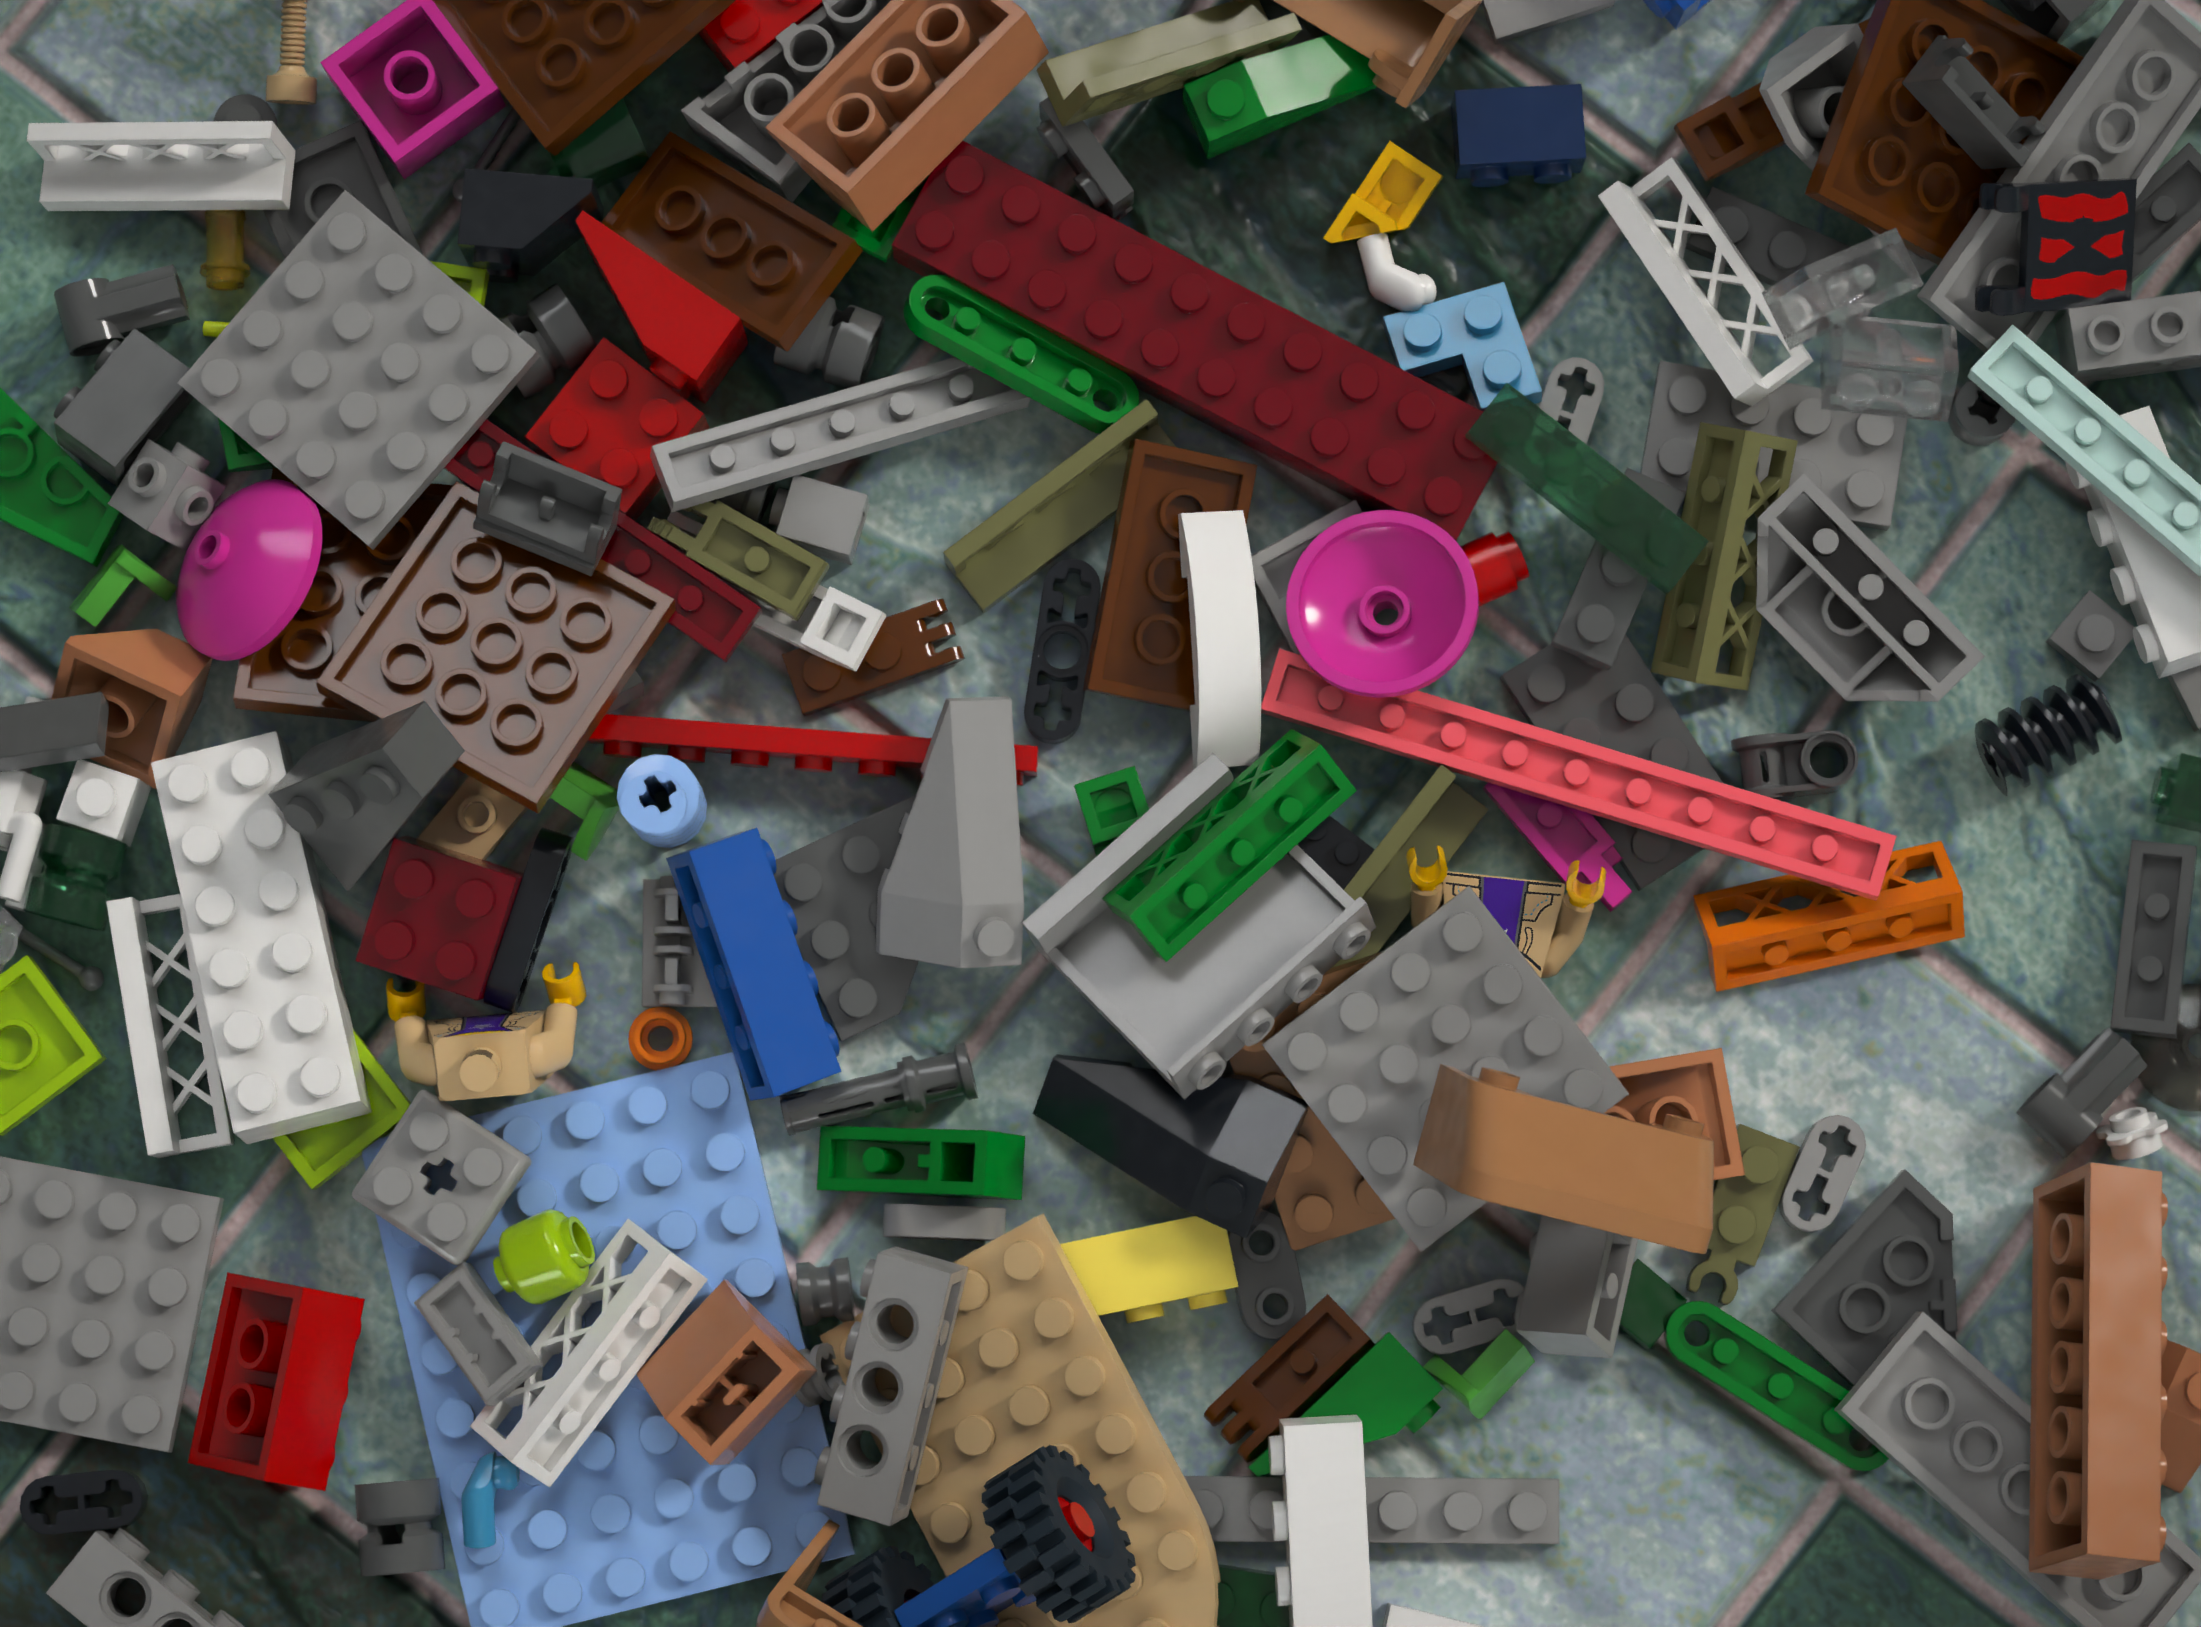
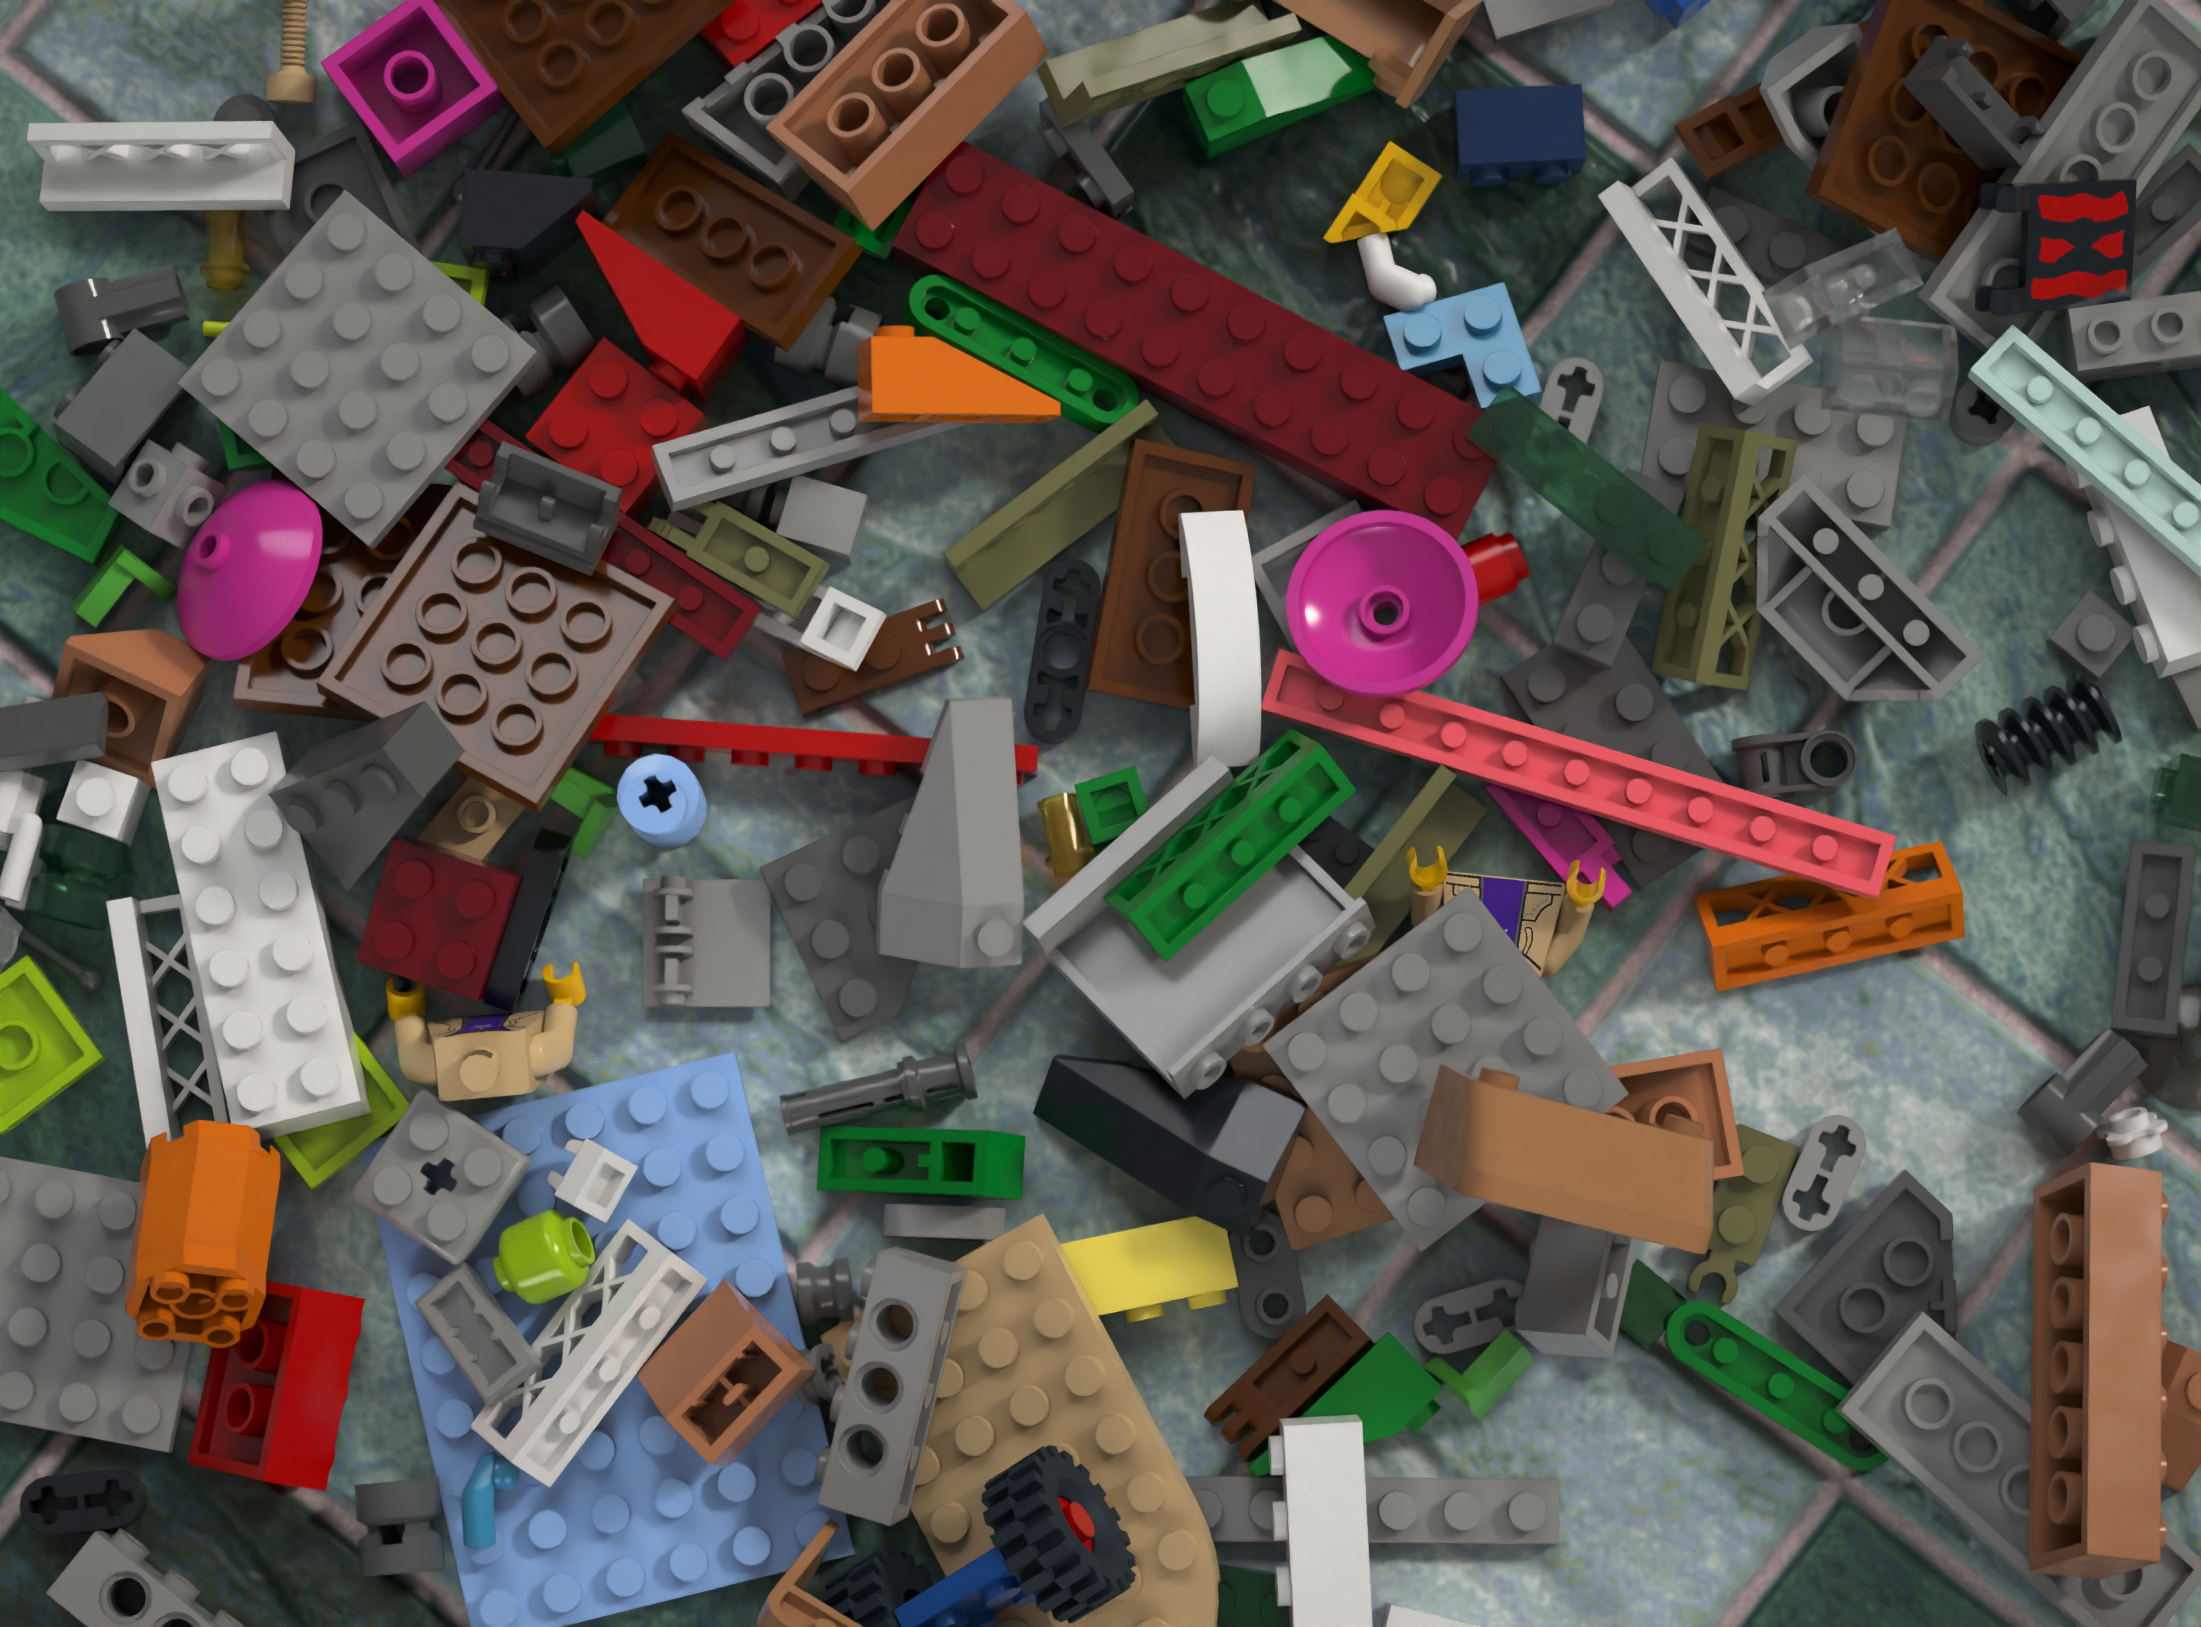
(202, 1234): none -> orange brick
(593, 1179): none -> white tile
(649, 1021): orange plate -> none
(755, 964): blue brick -> none
(935, 383): none -> orange slope
(1064, 835): none -> clear yellow pin

